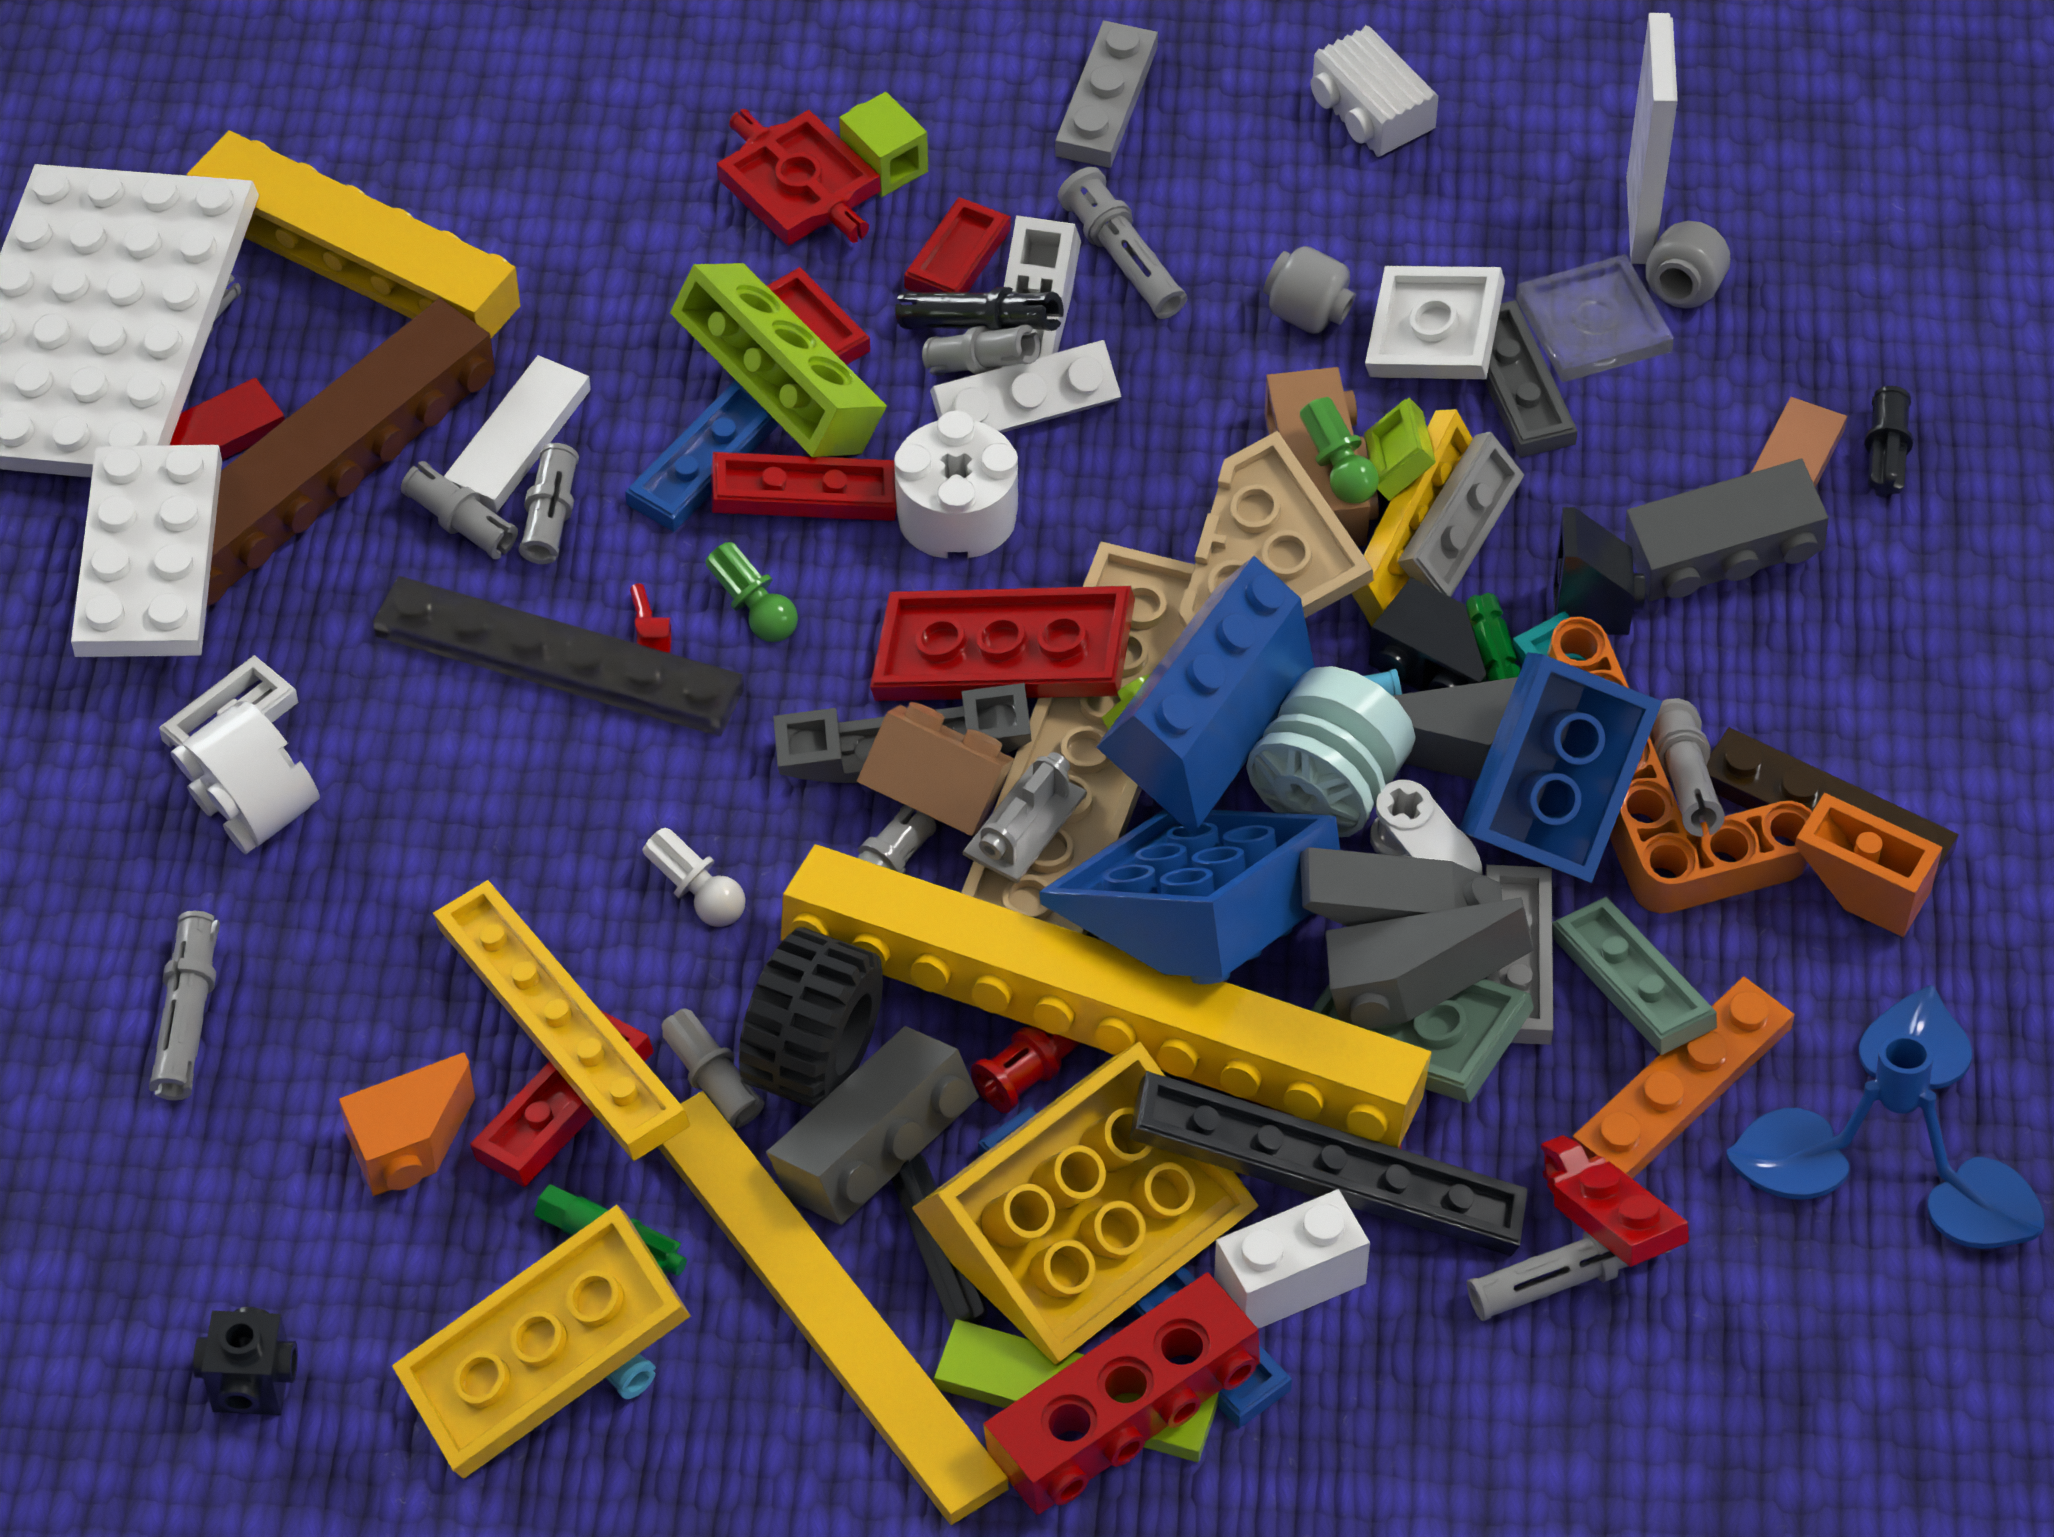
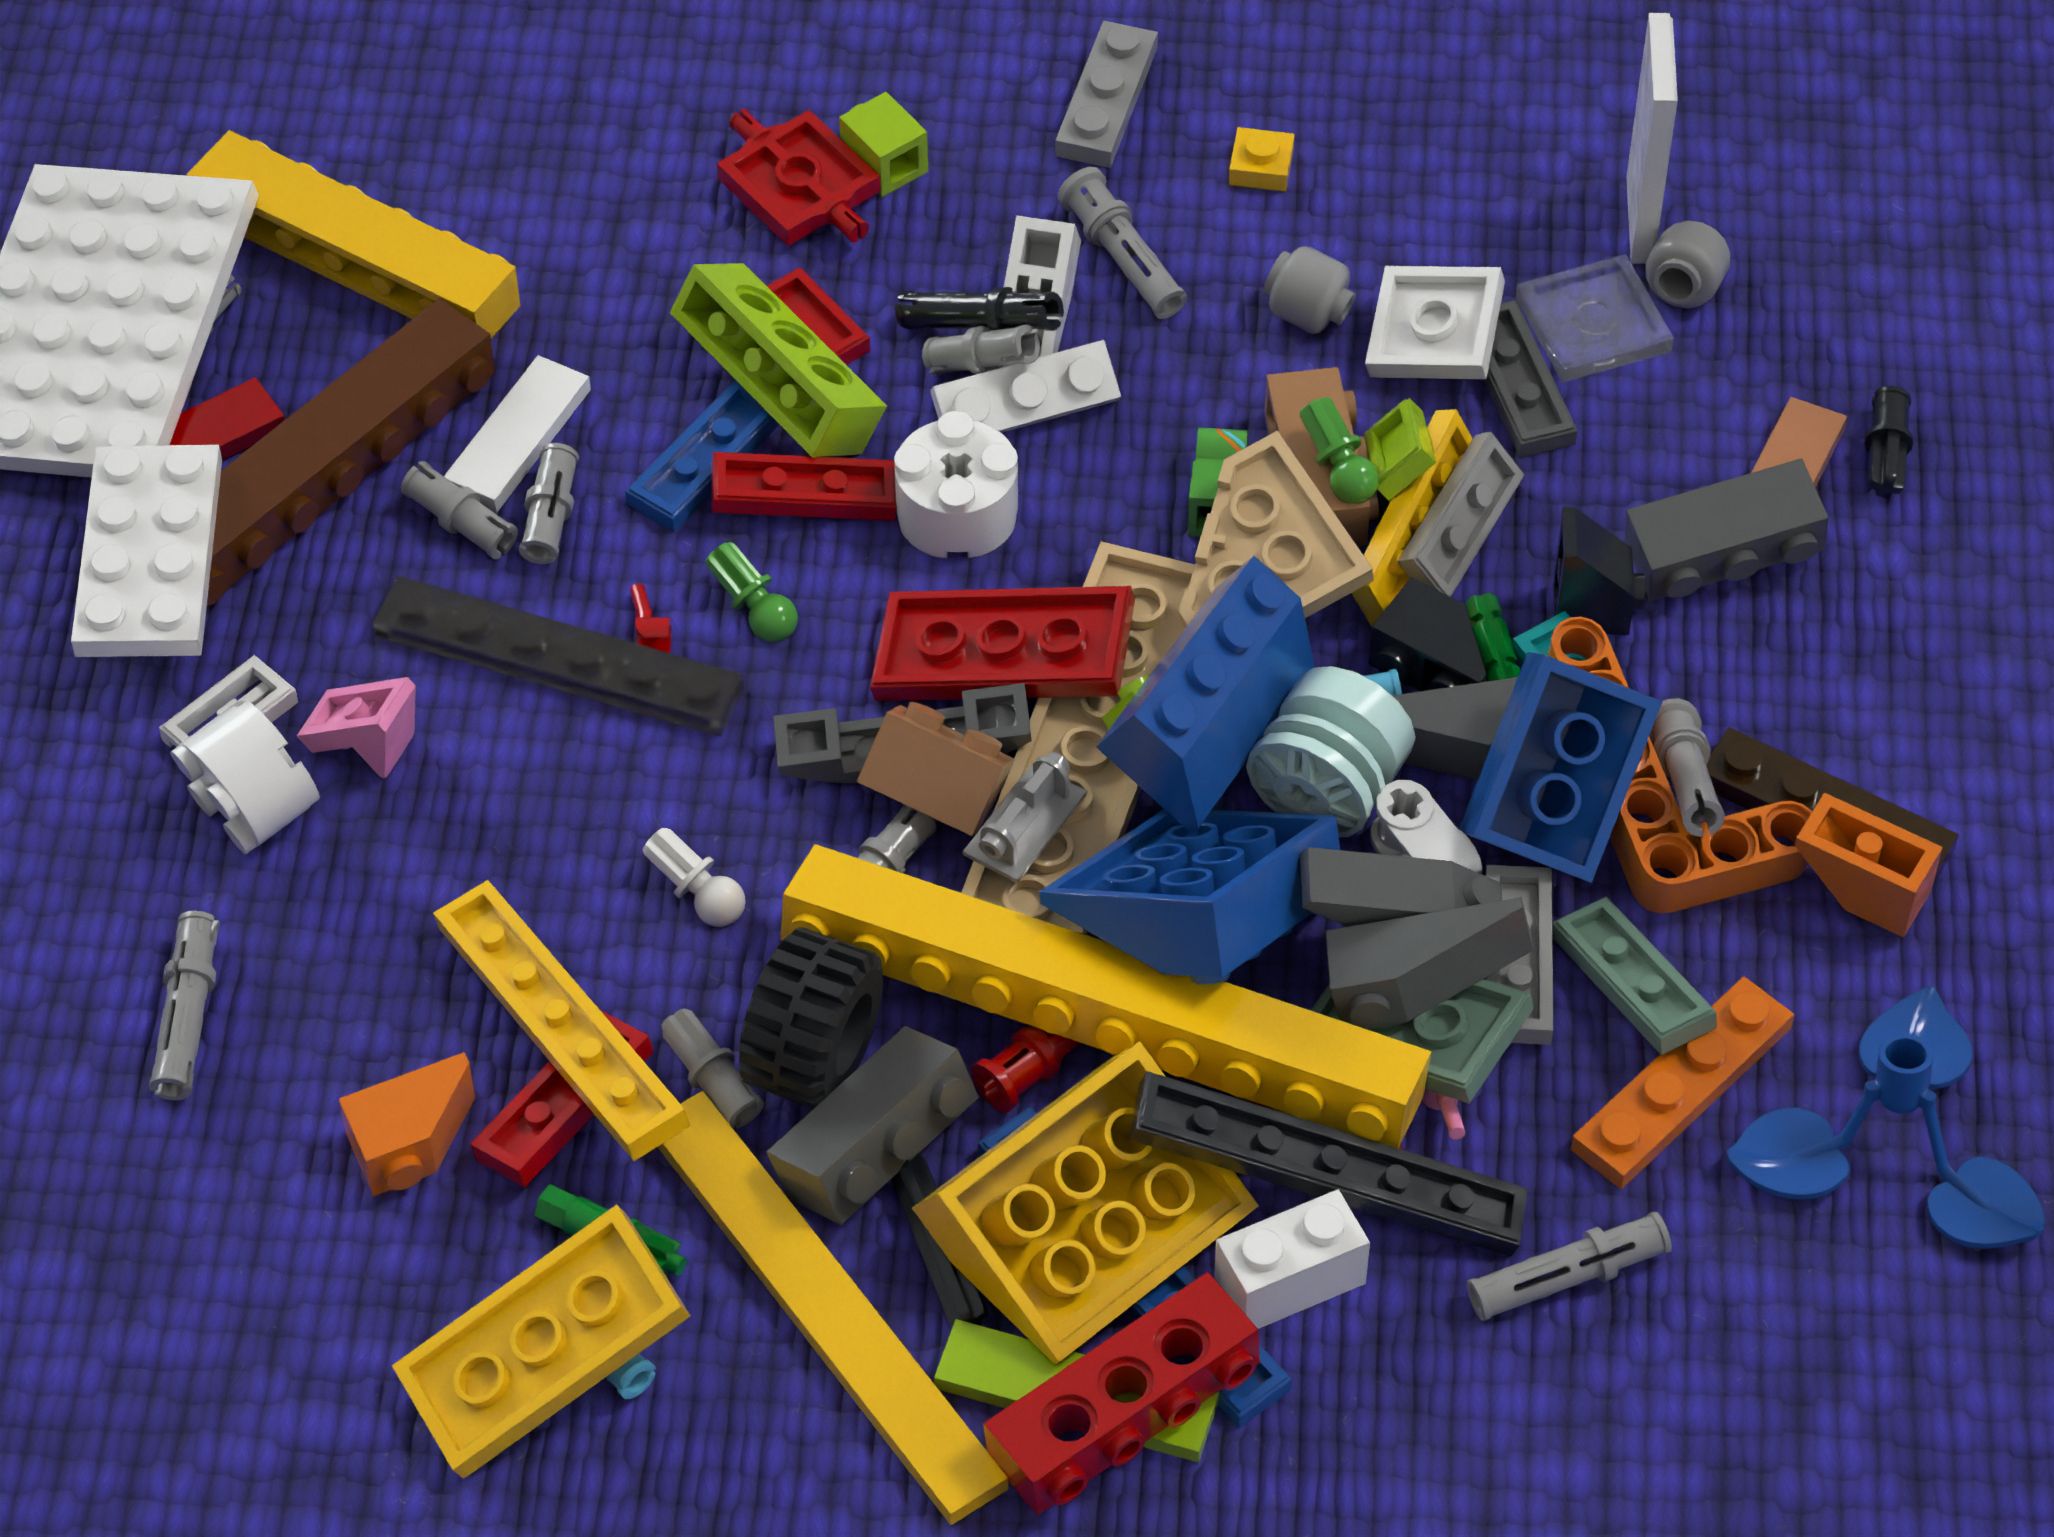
(246, 1361): black brick -> none
(369, 717): none -> bright pink slope
(958, 249): red tile -> none
(1211, 450): none -> bright green leg
(1261, 159): none -> yellow plate
(1373, 91): white brick -> none
(1449, 1110): none -> bright pink hand
(1610, 1204): red hinge -> none

